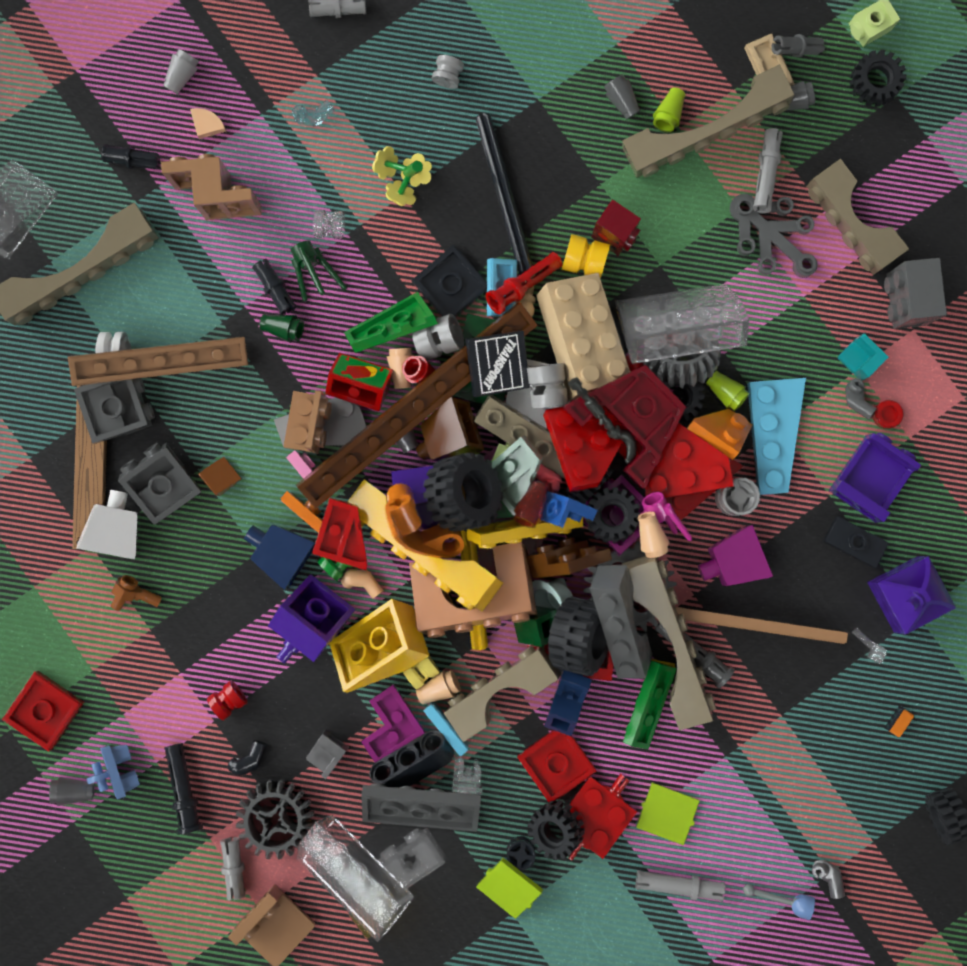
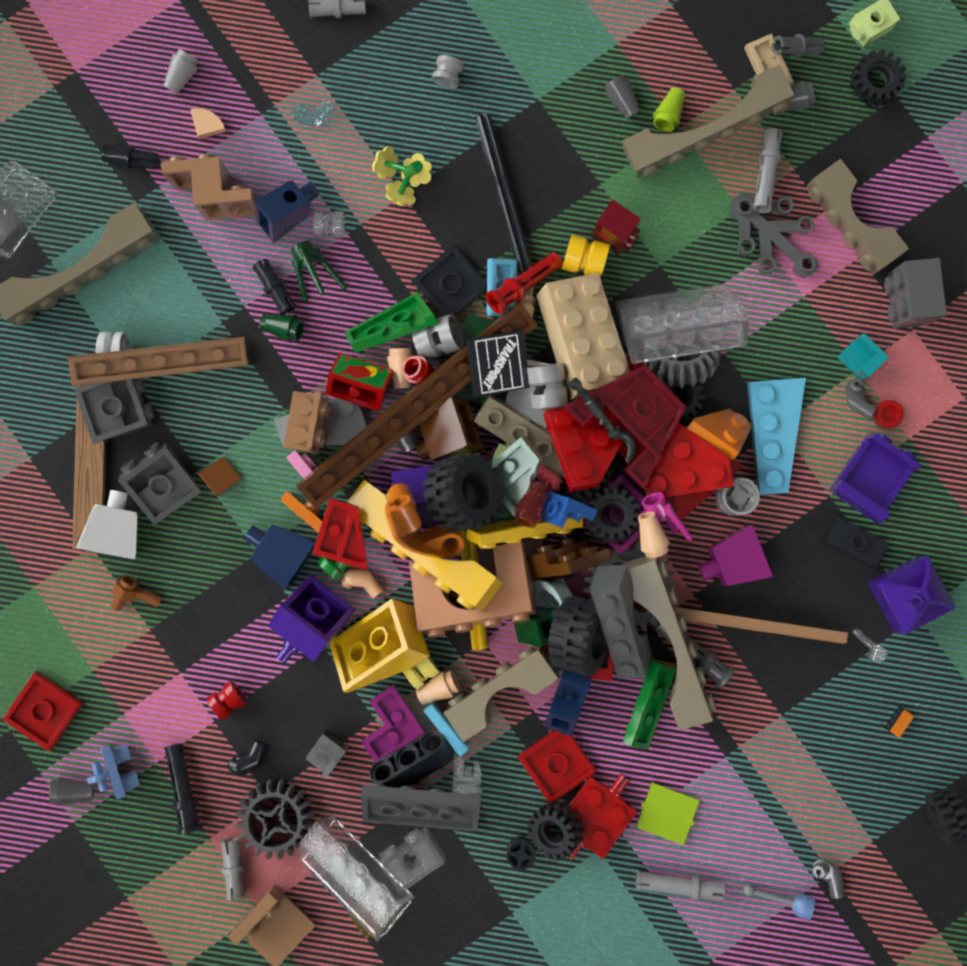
(284, 208): none -> dark blue torso
(509, 888): lime piece -> none
(727, 390): lime cone -> none

